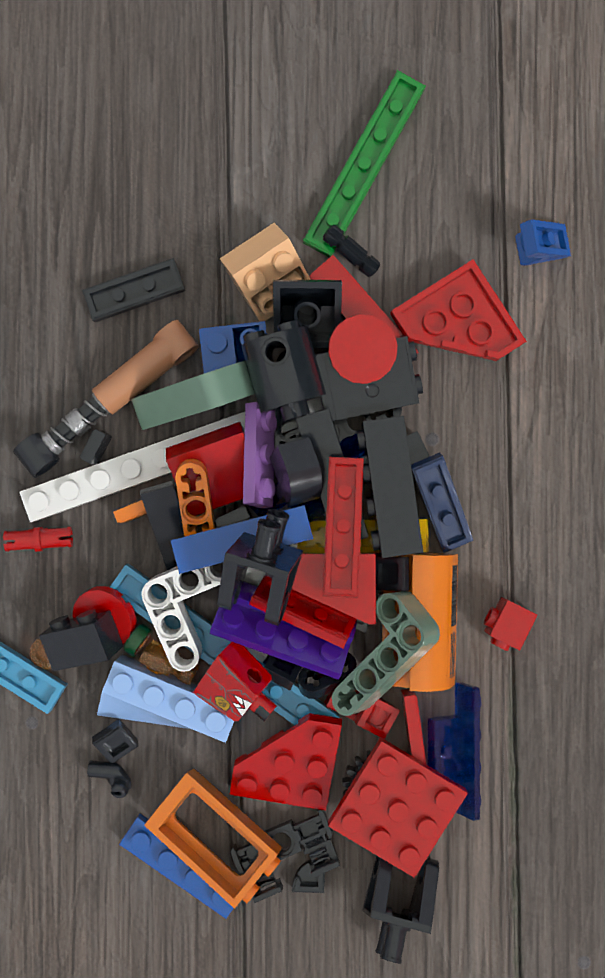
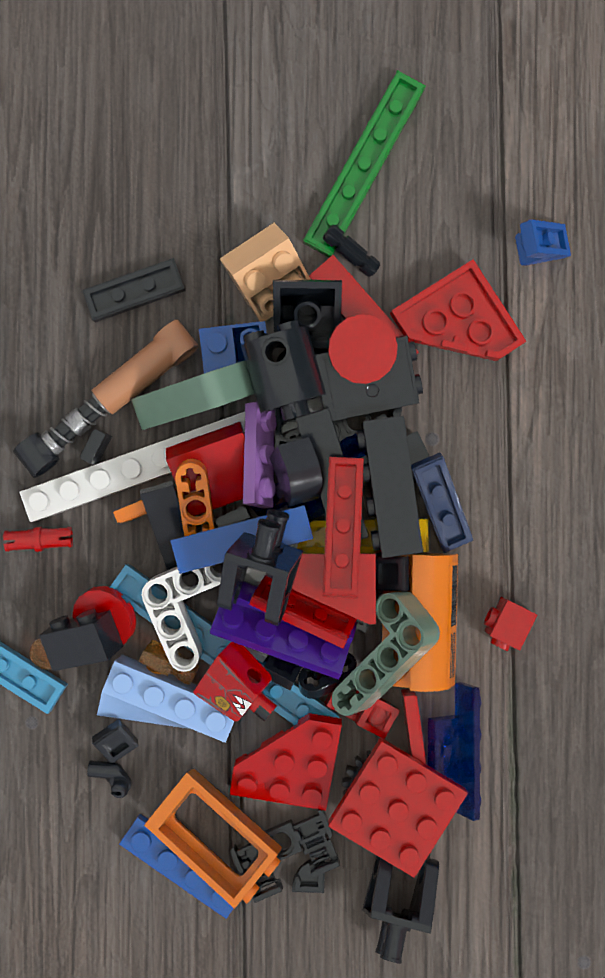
(137, 640): dark green tile -> none

